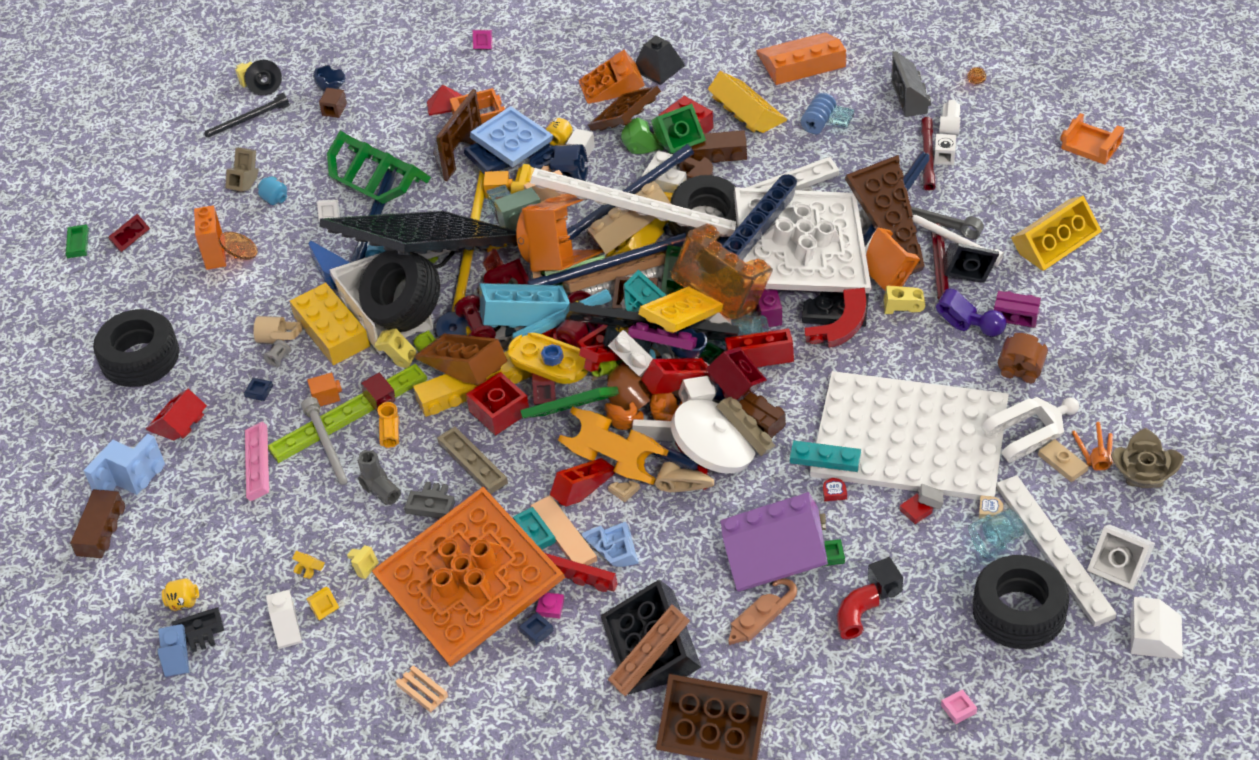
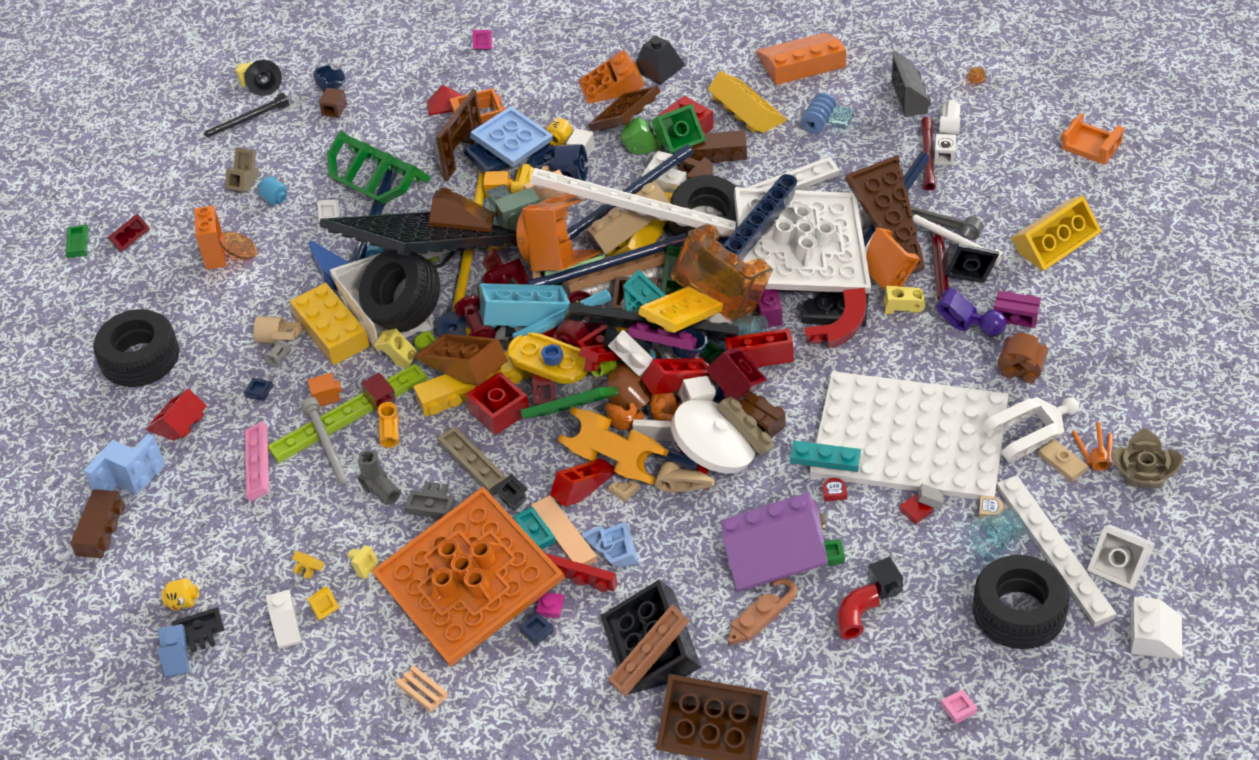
(459, 212): none -> reddish brown slope
(512, 492): none -> black brick

